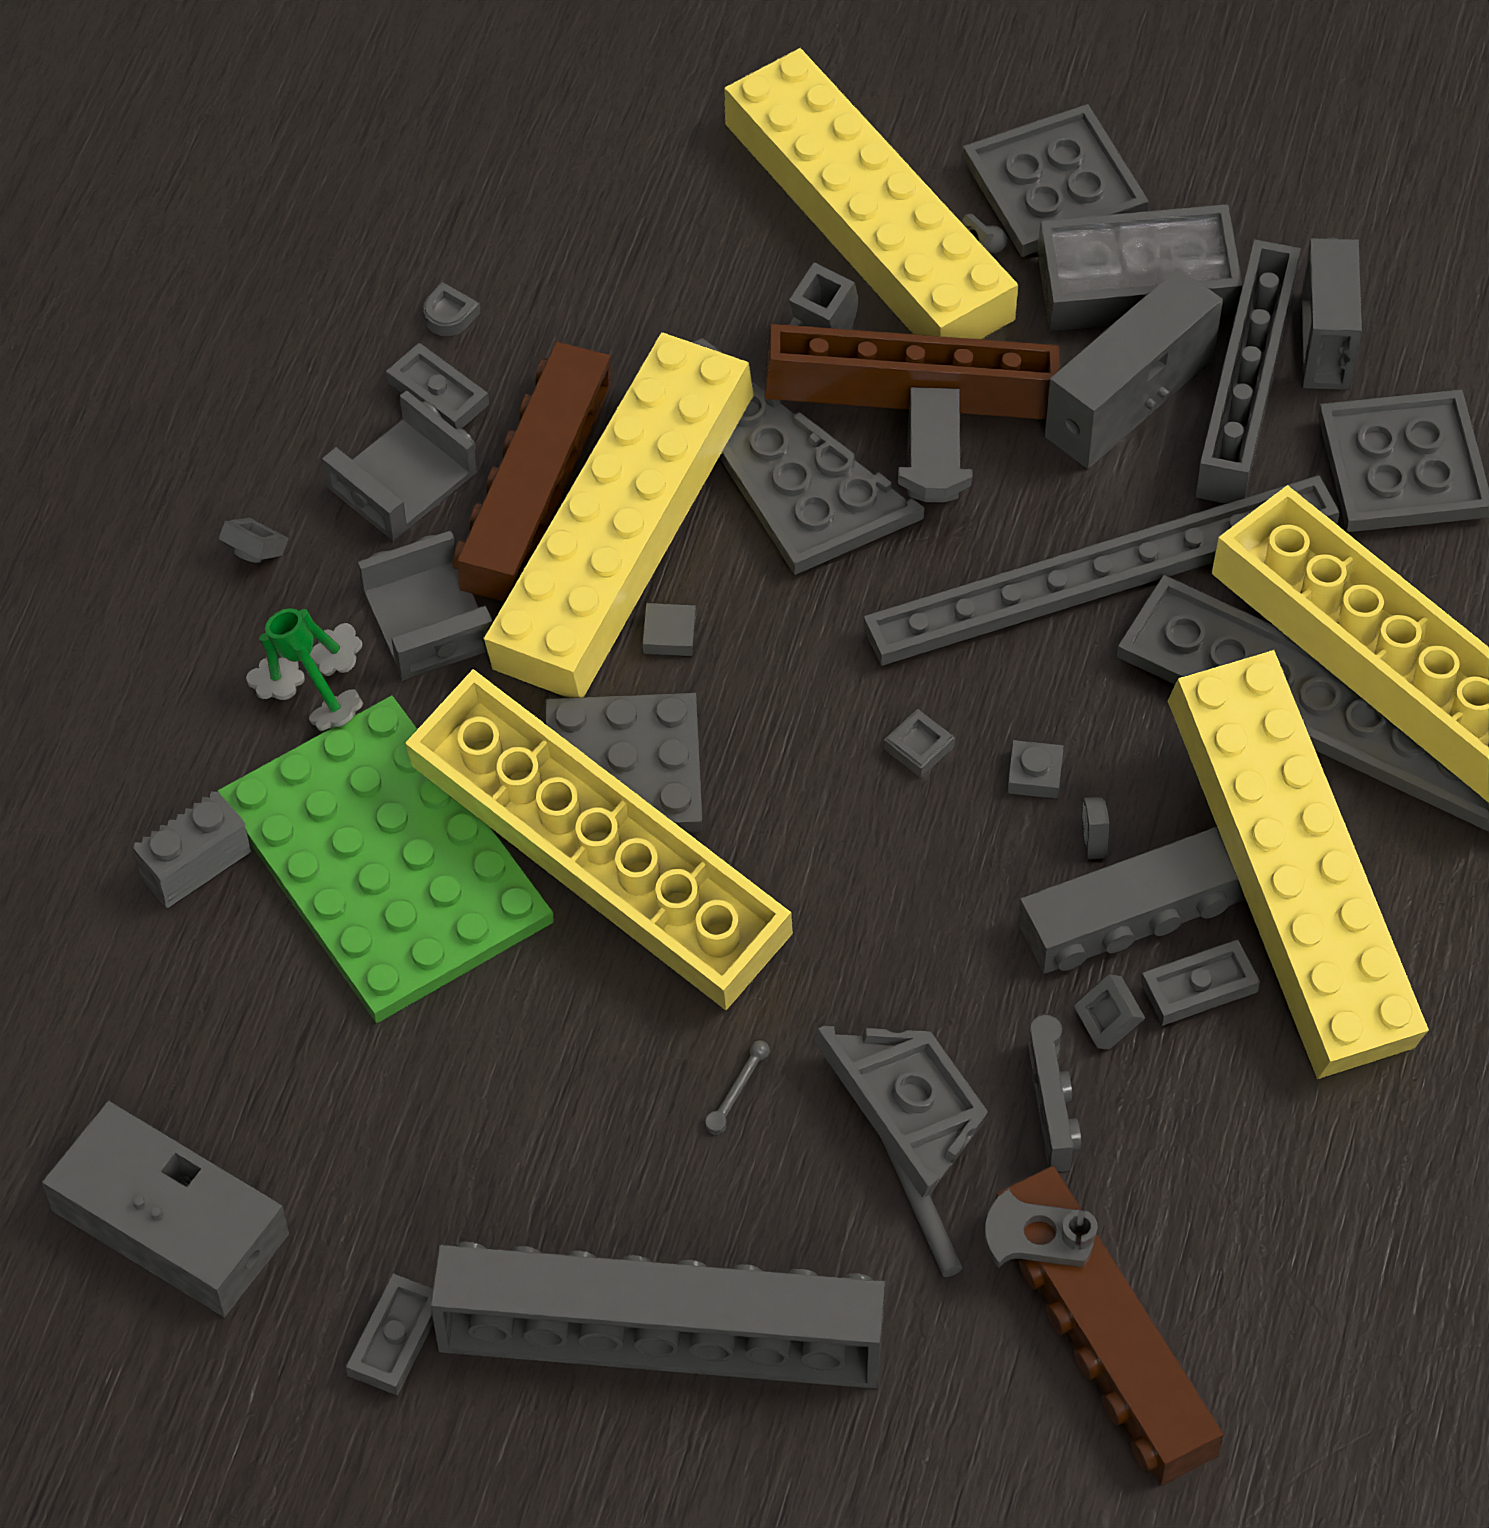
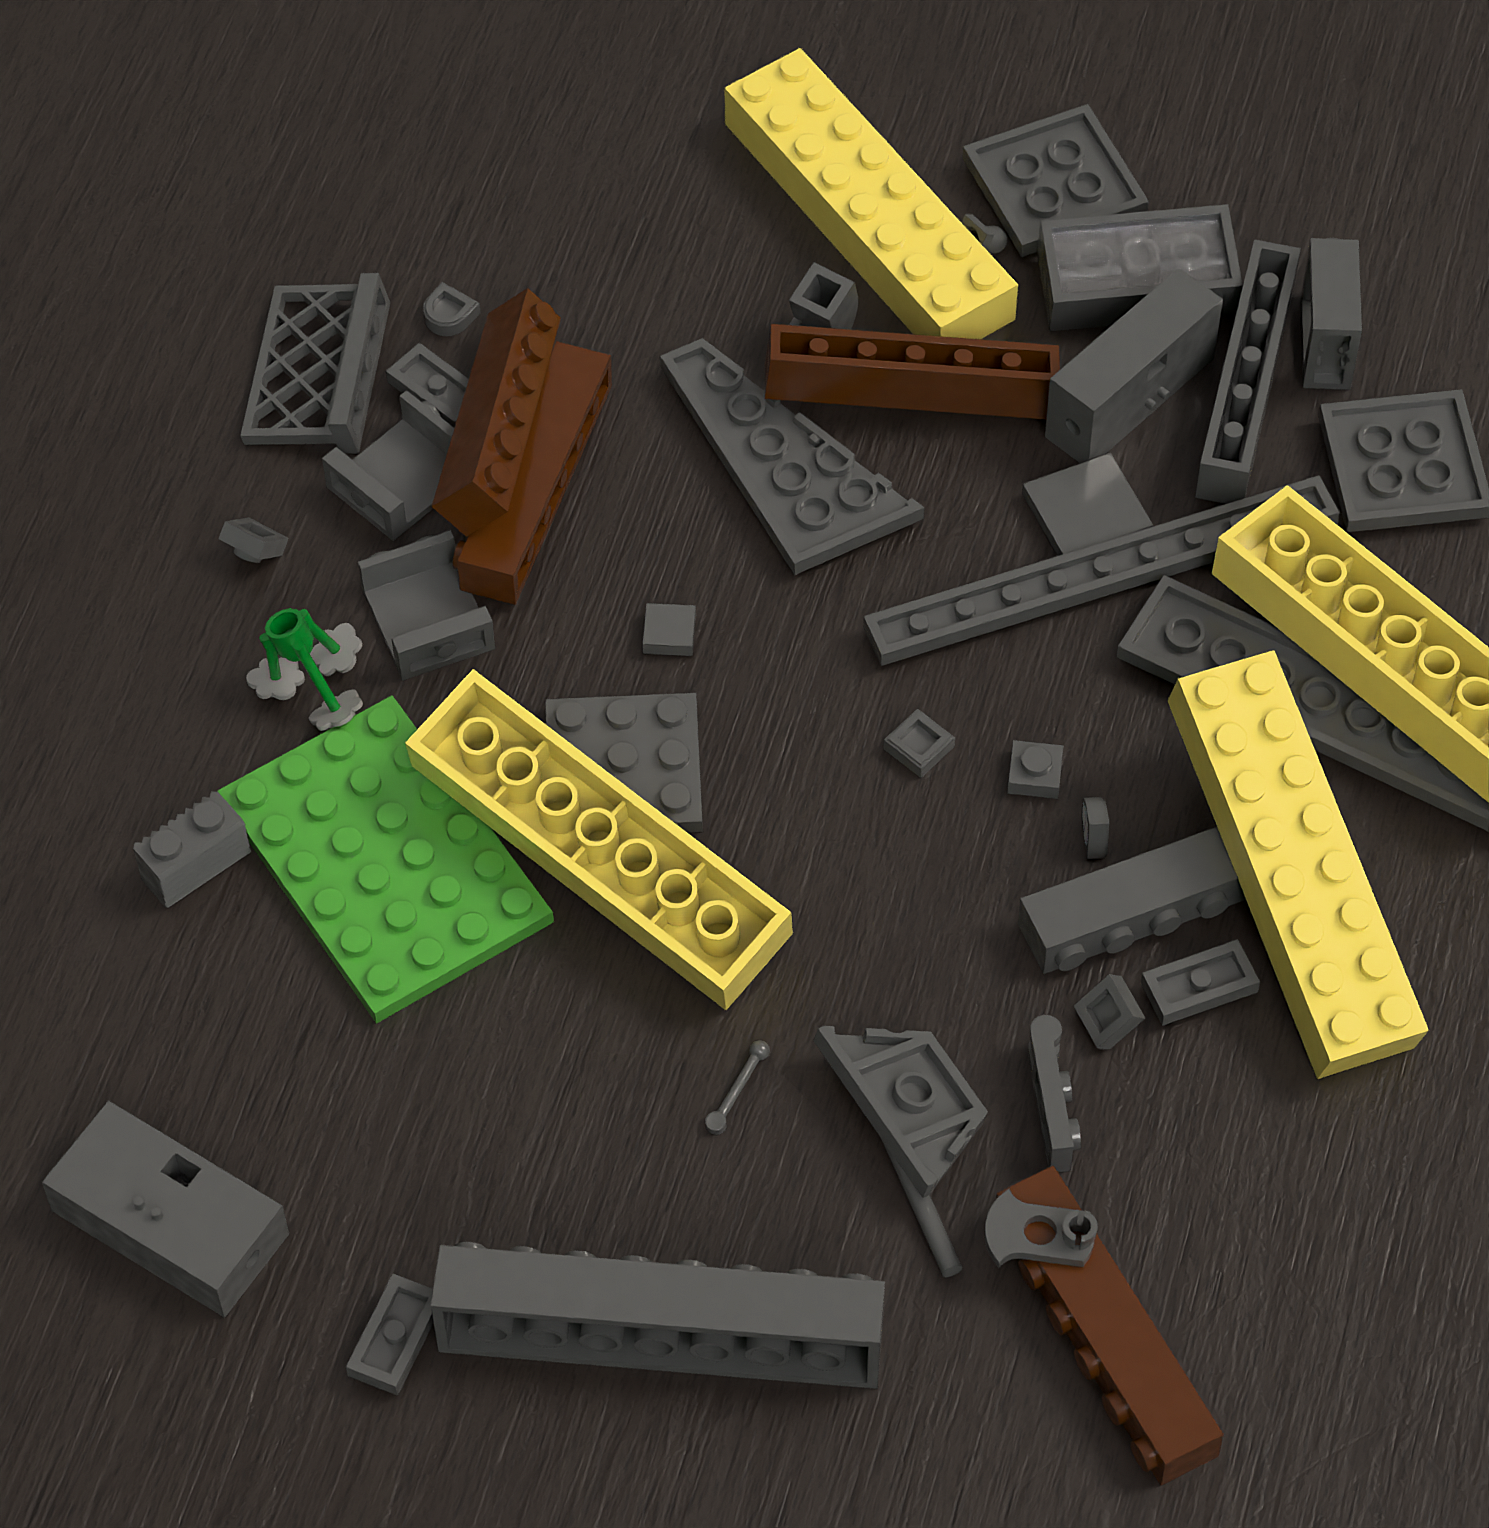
(353, 377): none -> dark grey fence
(496, 413): none -> reddish brown brick
(619, 517): light yellow brick -> none
(934, 447): dark grey piece -> none
(1085, 505): none -> dark grey tile

